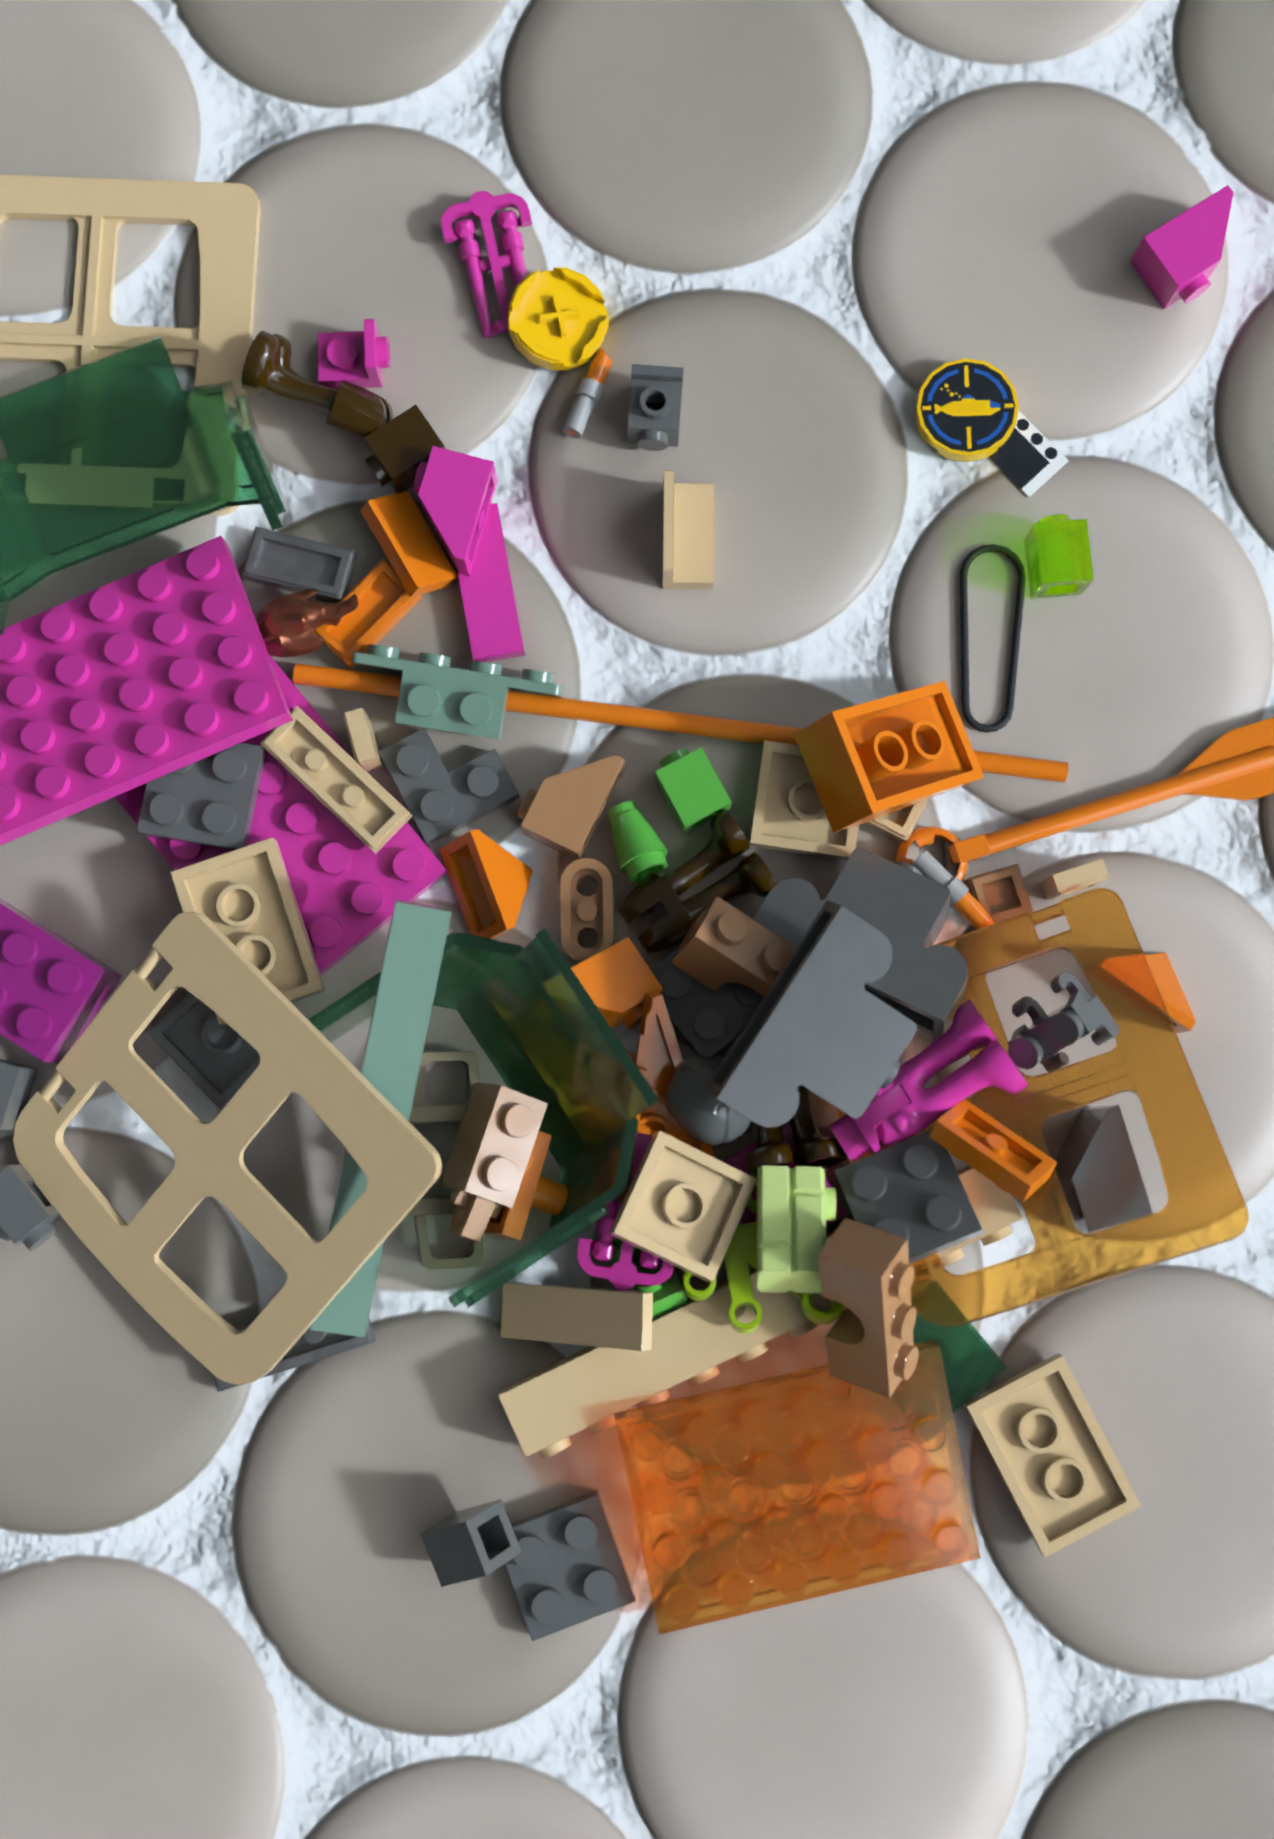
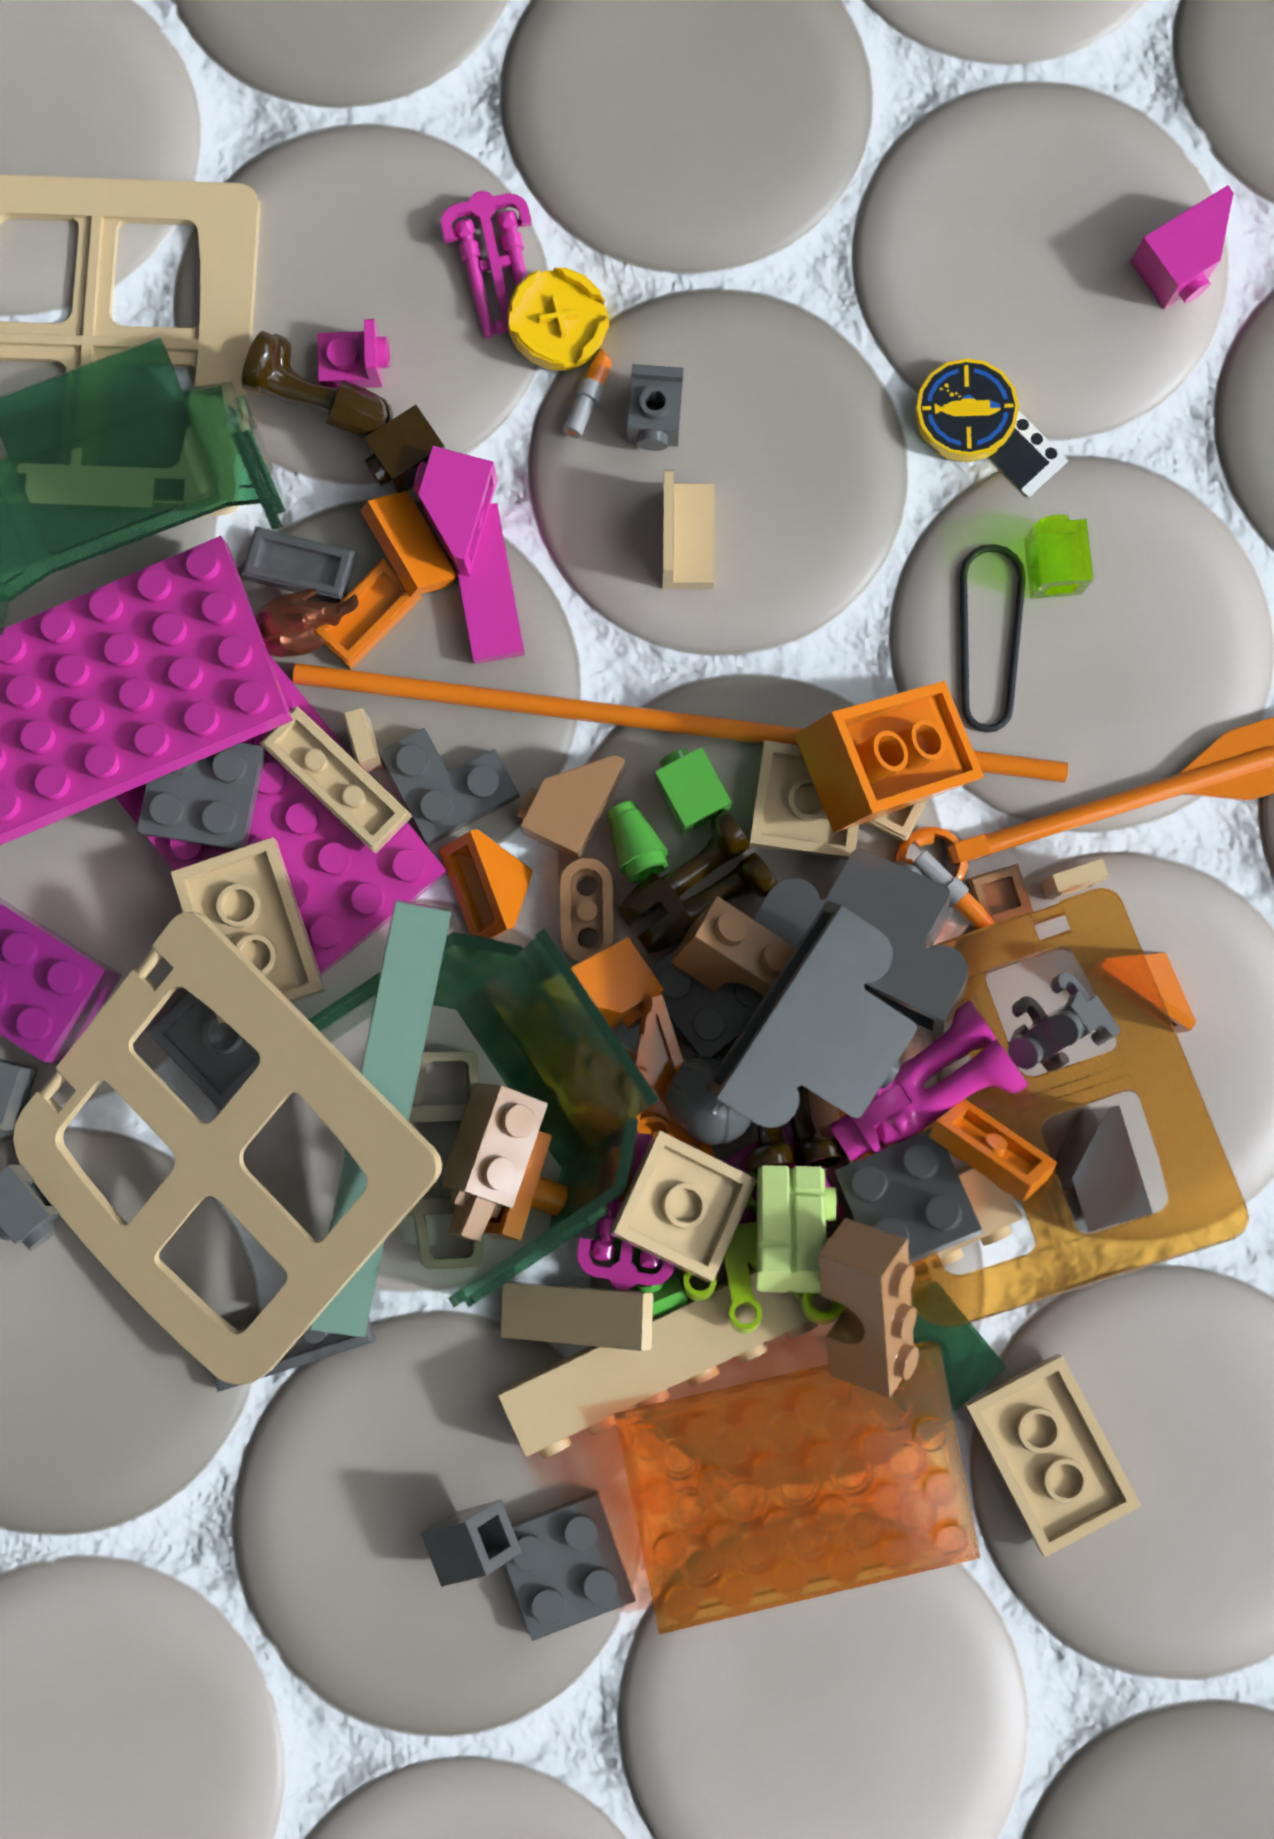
(451, 697): sand green bracket -> none

